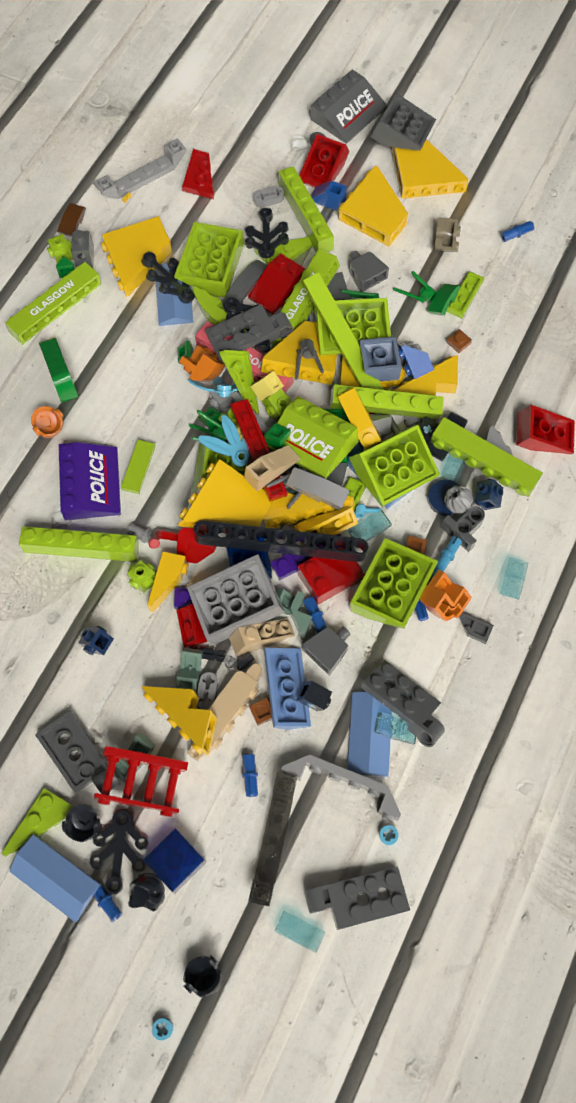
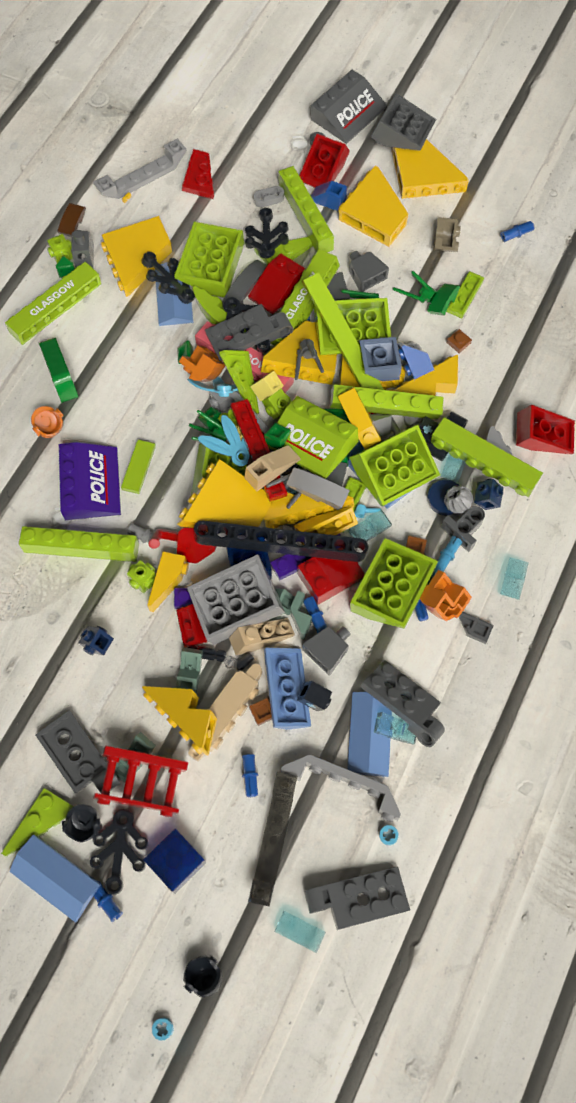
(146, 892): black cap -> none
(211, 692): light grey beam -> none

